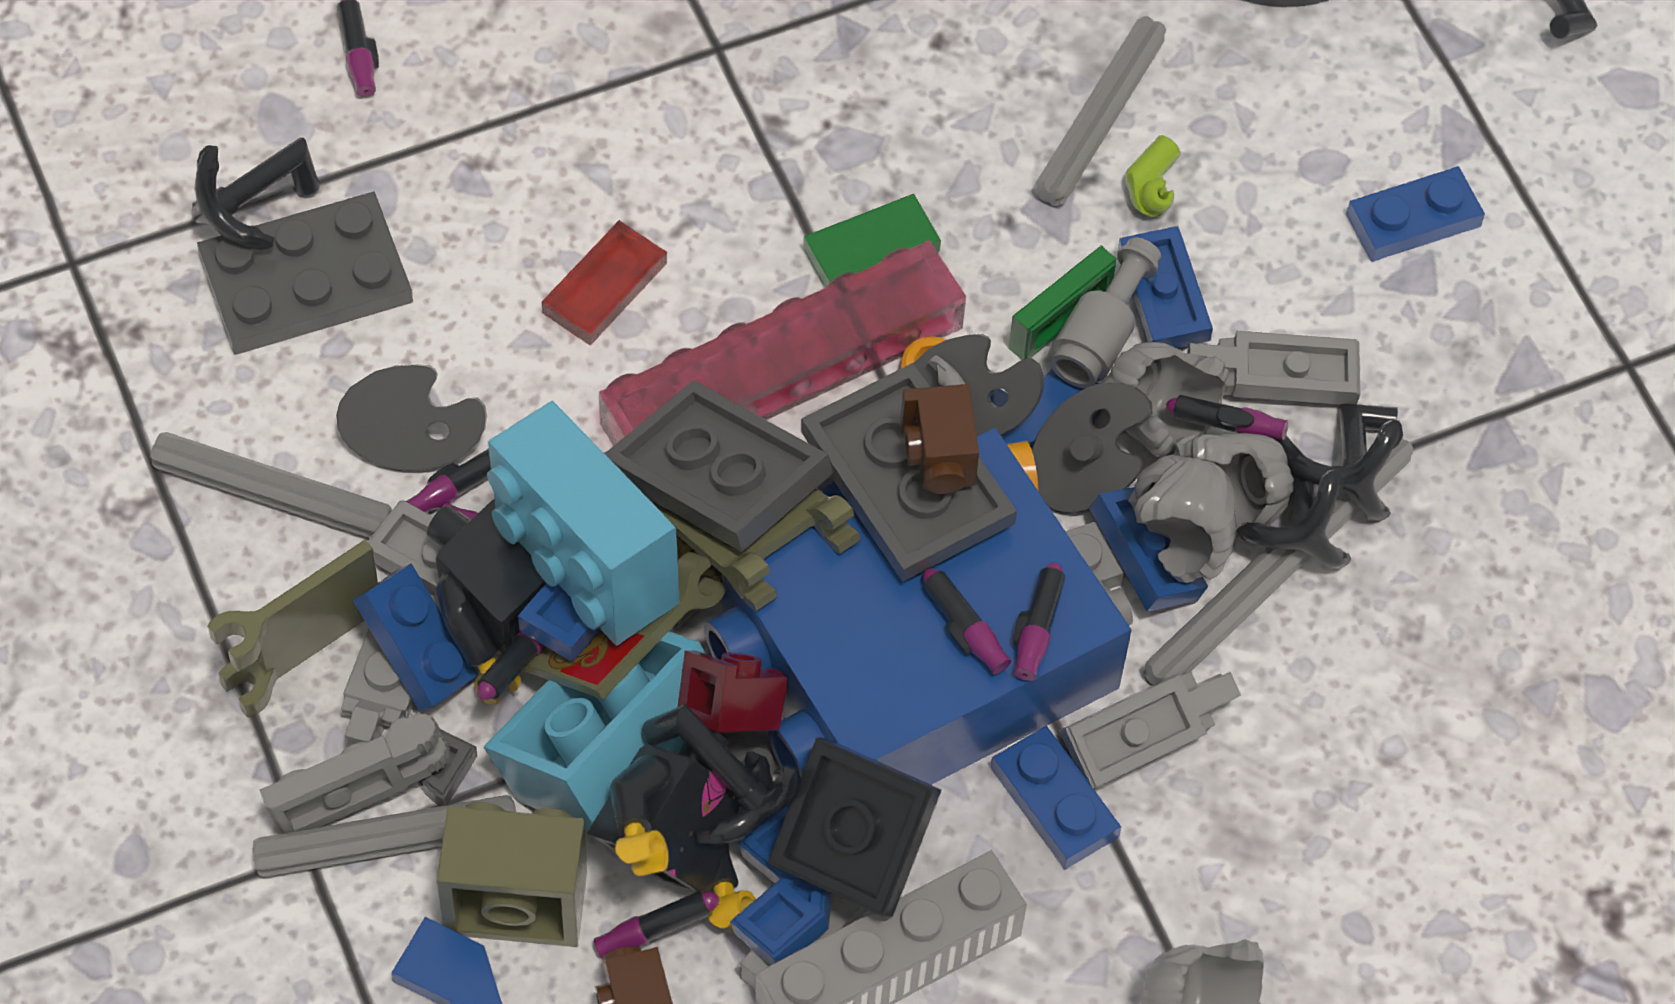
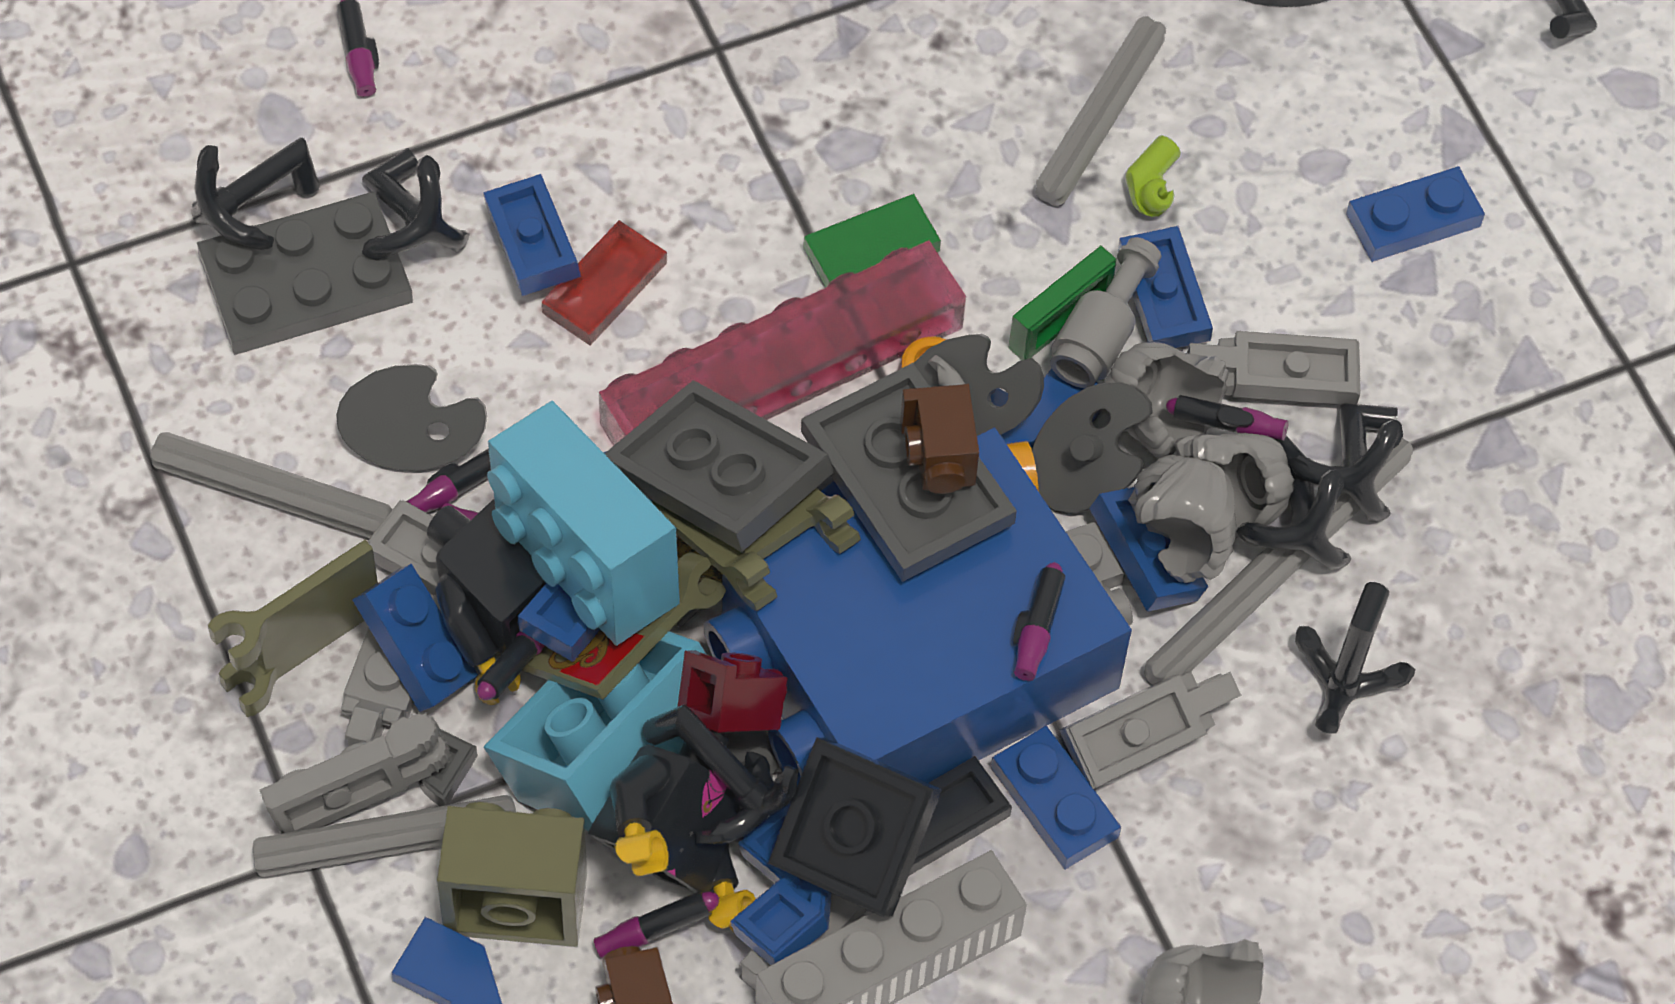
(421, 217): none -> black piece
(531, 234): none -> blue plate
(964, 623): piece -> none
(965, 809): none -> black tile
(1345, 678): none -> black piece

